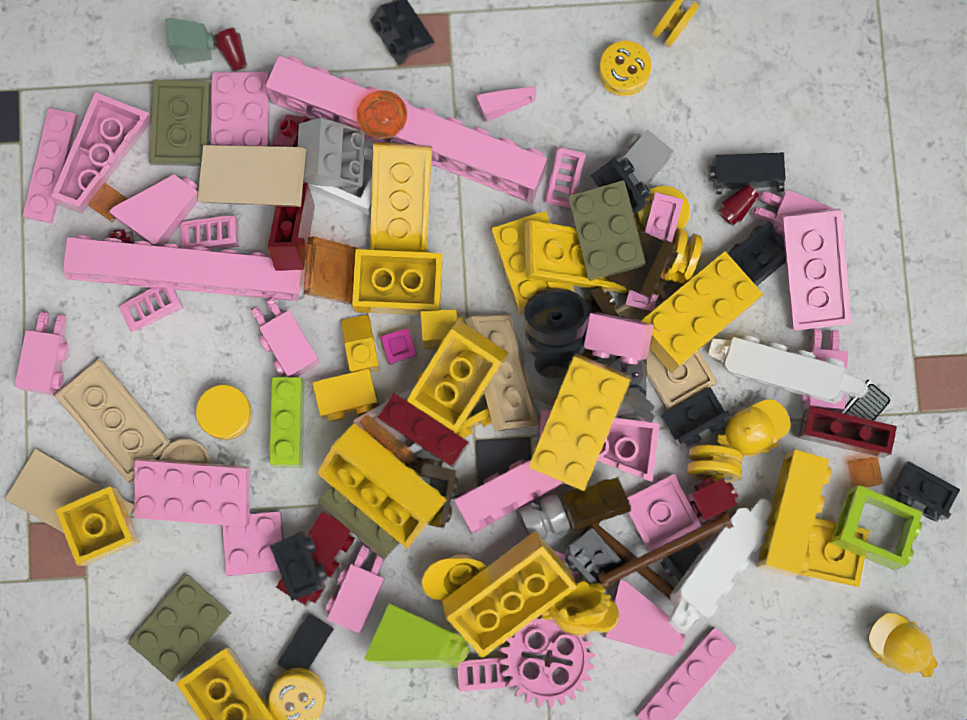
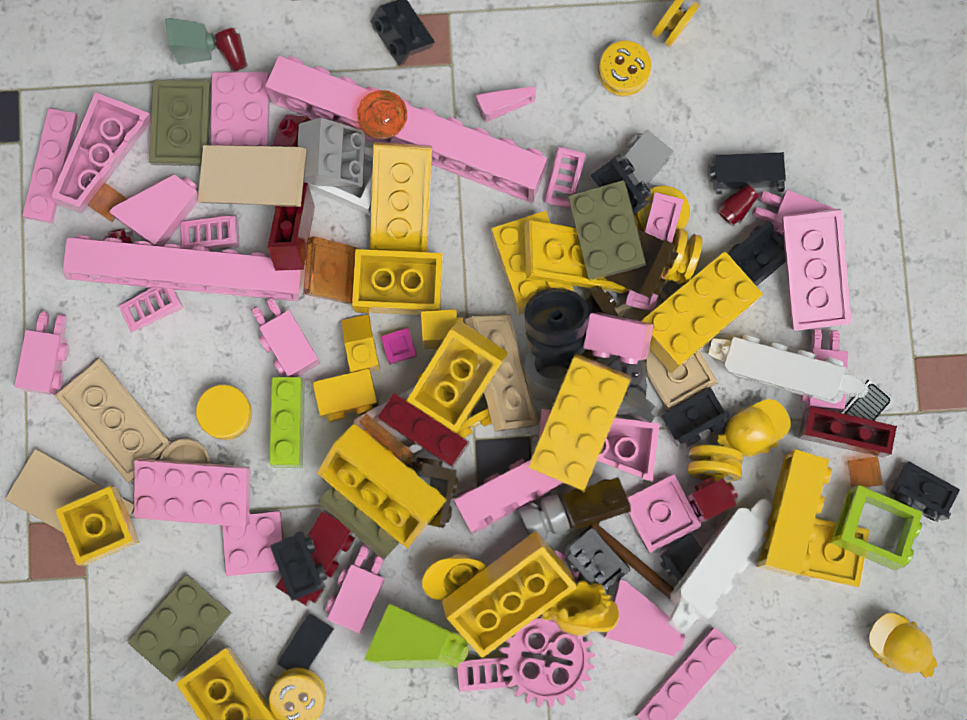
(665, 550): reddish brown bar -> none

